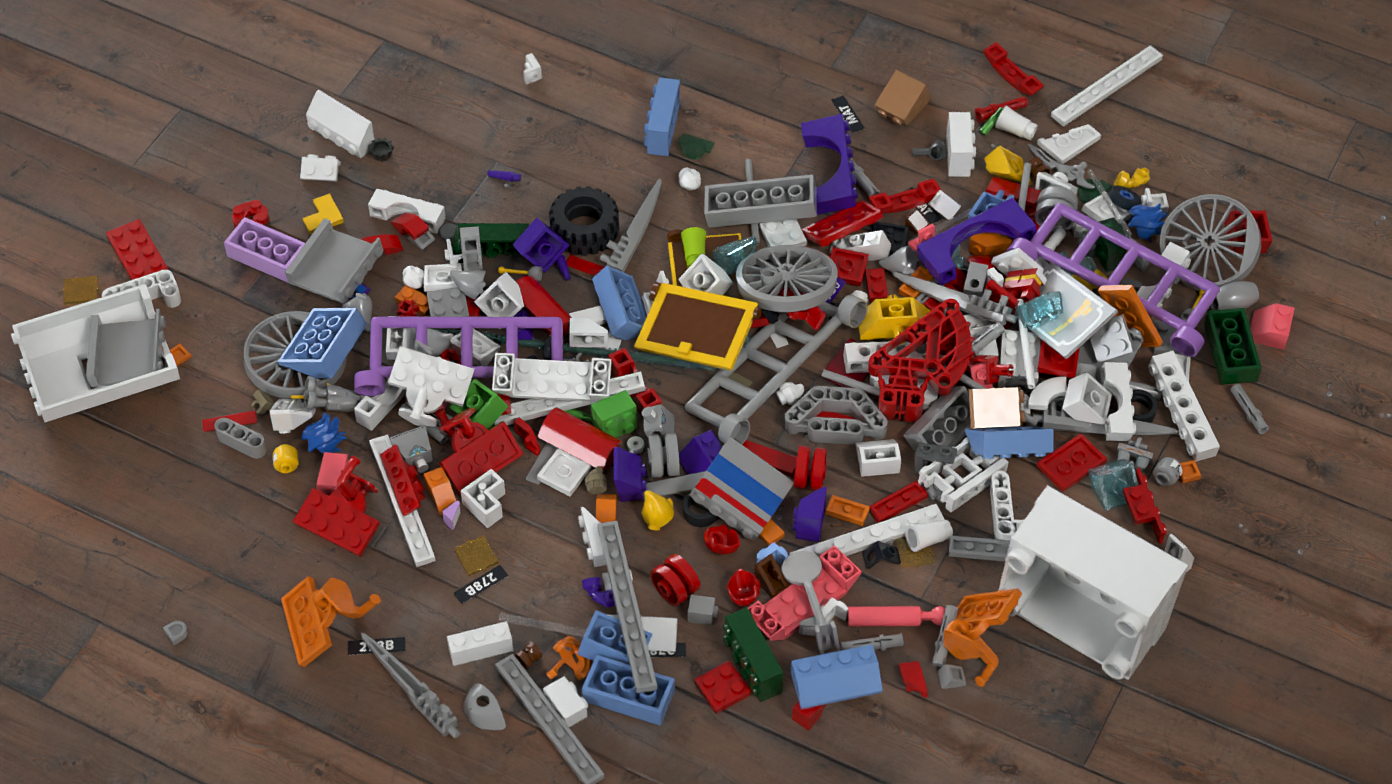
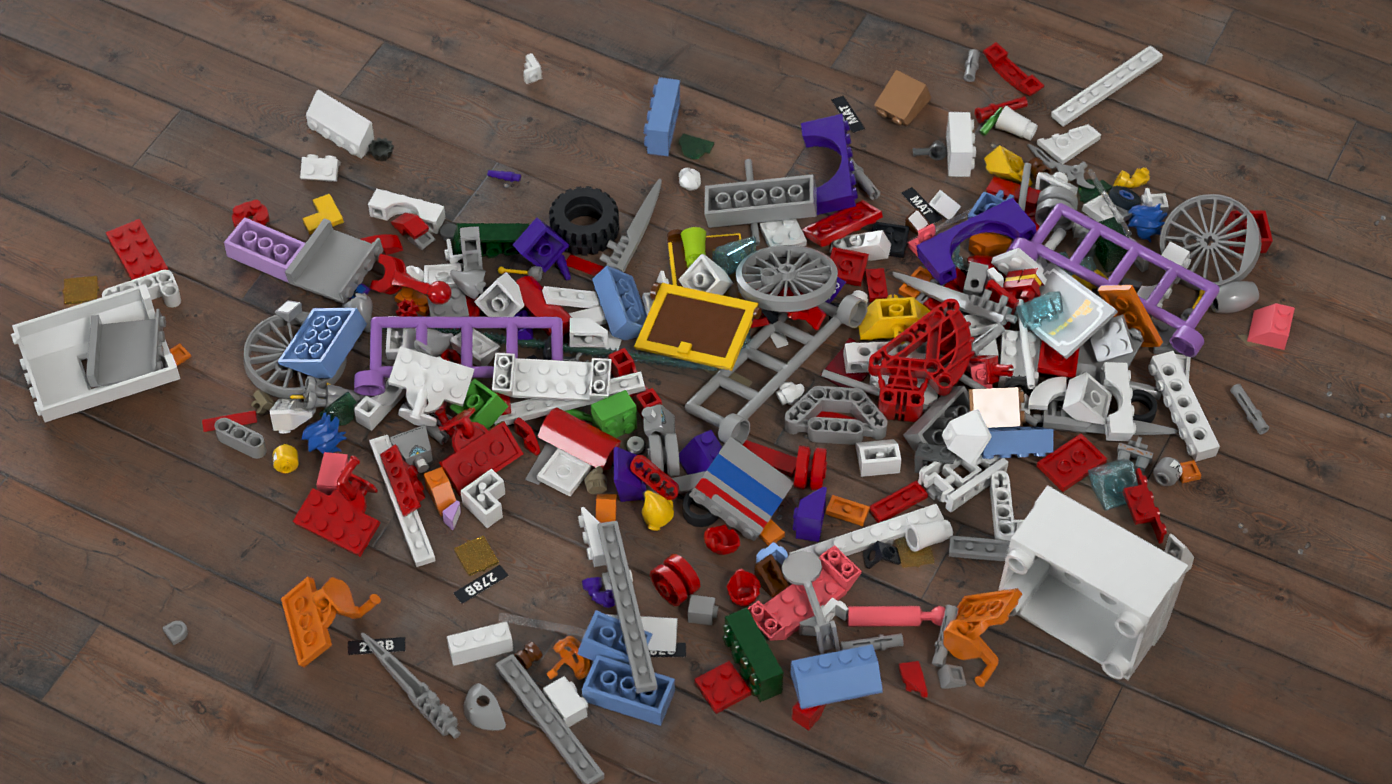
(289, 310): none -> light grey slope
(342, 409): none -> clear green piece
(397, 278): none -> red piece
(570, 297): none -> white tile
(669, 482): none -> red beam
(902, 261): light grey hat -> none
(906, 200): red slope -> none
(967, 436): none -> white slope
(971, 65): none -> light grey pin
(1232, 346): dark green brick -> none

